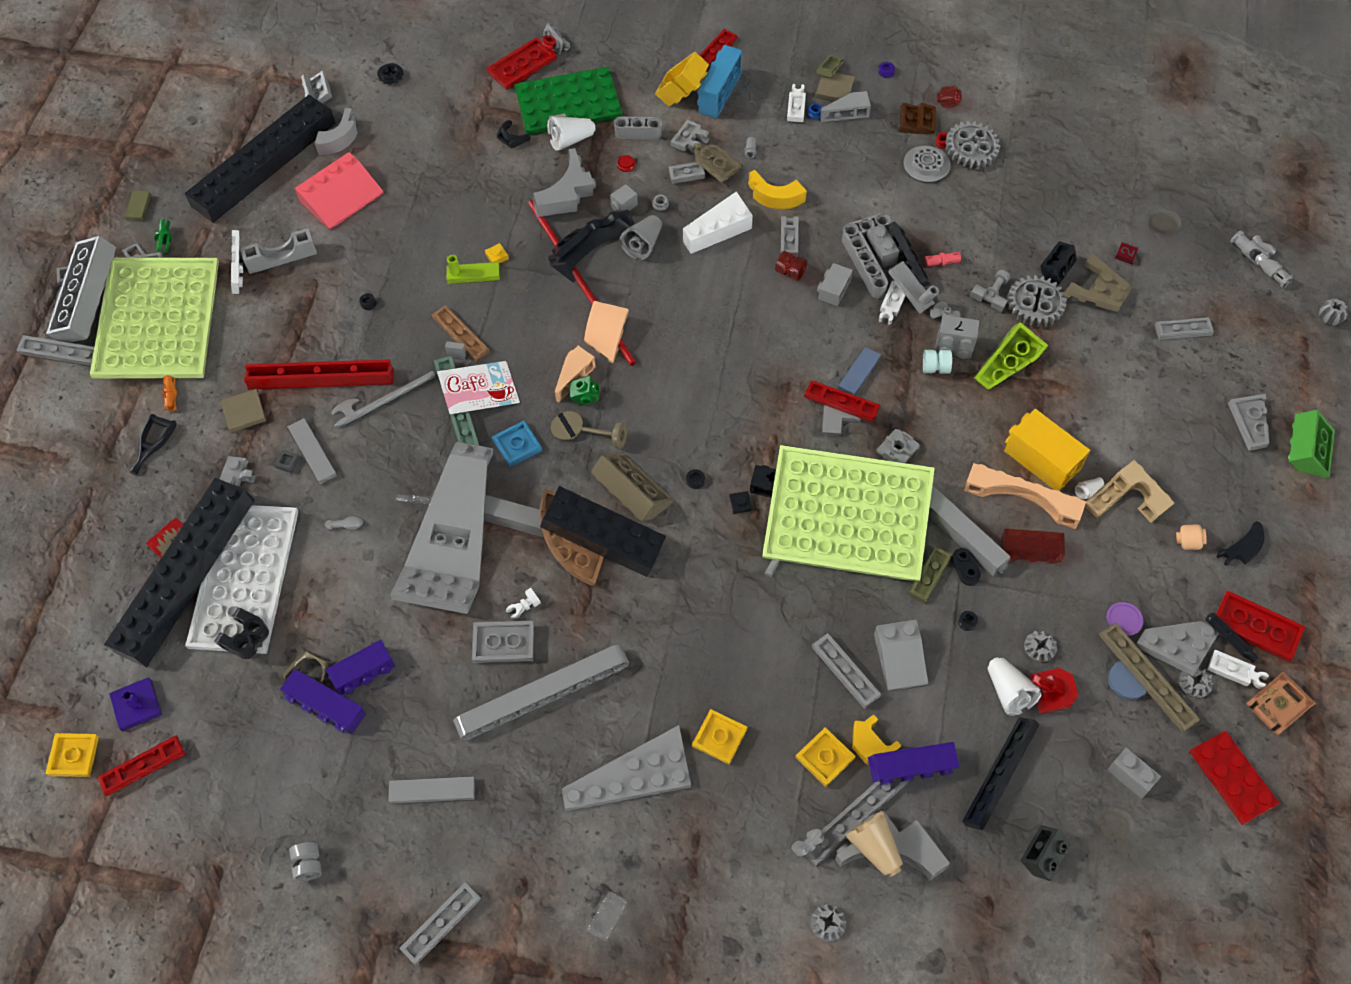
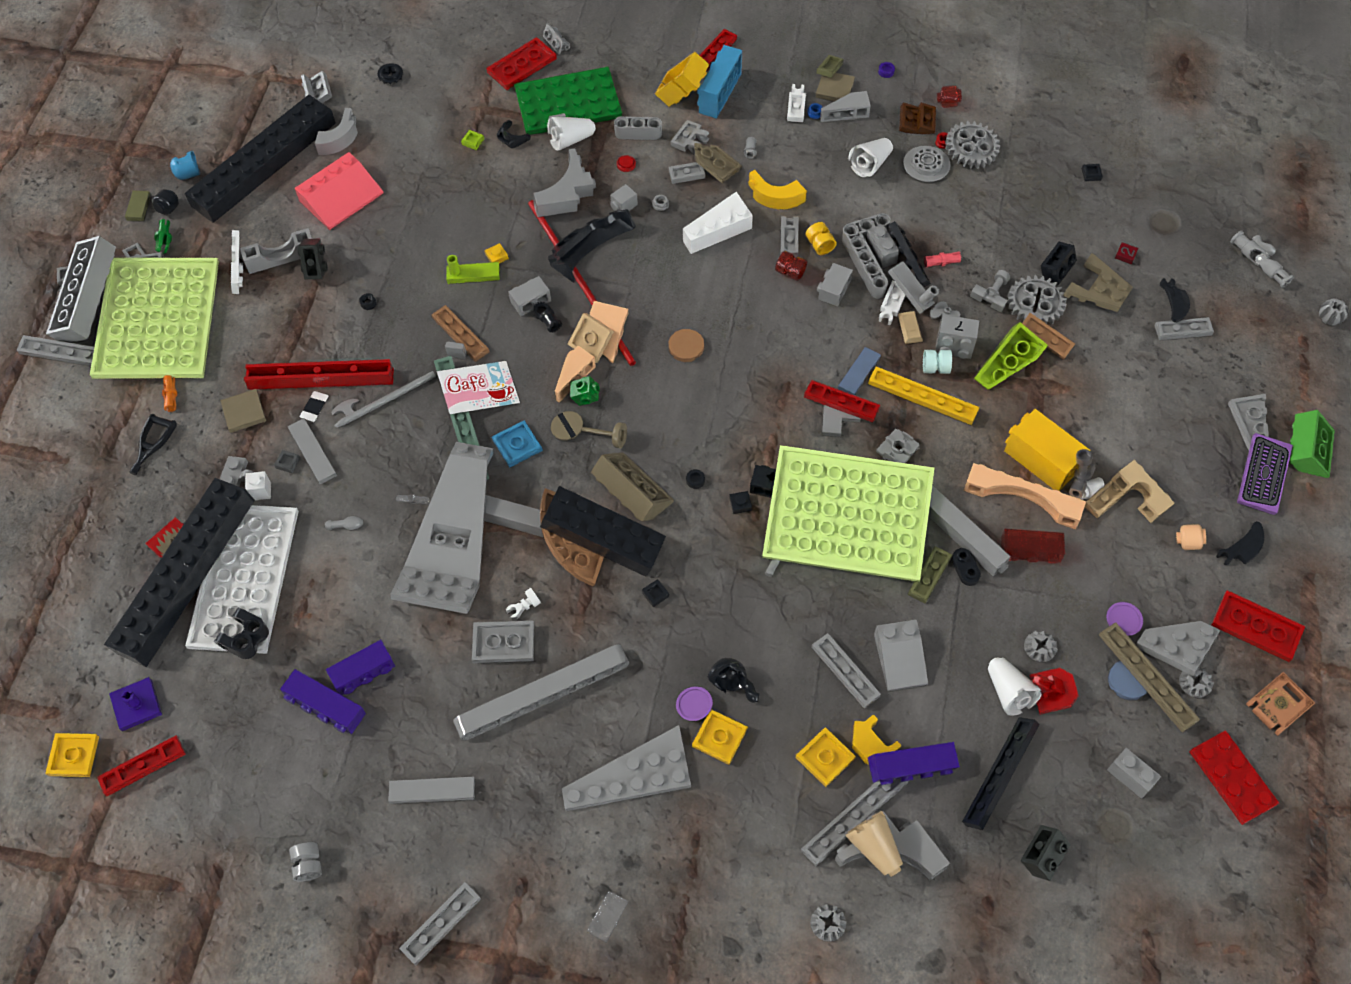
(165, 201): none -> black head
(185, 167): none -> dark azure helmet
(258, 485): none -> white brick
(307, 655): dark tan helmet -> none
(312, 258): none -> pearl dark grey brick
(314, 406): none -> sticker
(472, 140): none -> lime tile
(528, 294): none -> light grey brick
(547, 317): none -> black connector
(548, 42): red bush -> none
(591, 336): none -> tan plate
(641, 237): light grey cone -> none
(655, 593): none -> black tile
(686, 345): none -> medium nougat tile
(694, 703): none -> medium lavender piece
(731, 676): none -> black piece
(814, 837): light grey piece -> none
(821, 238): none -> yellow wheel
(869, 156): none -> white cone
(910, 327): none -> tan tile
(923, 395): none -> yellow plate
(971, 615): black bush -> none
(1056, 342): none -> medium nougat plate
(1083, 473): none -> flat silver bar
(1092, 172): none -> black tile
(1178, 300): none -> black piece
(1231, 637): black piece -> none
(1236, 670): white plate -> none
(1264, 474): none -> tile

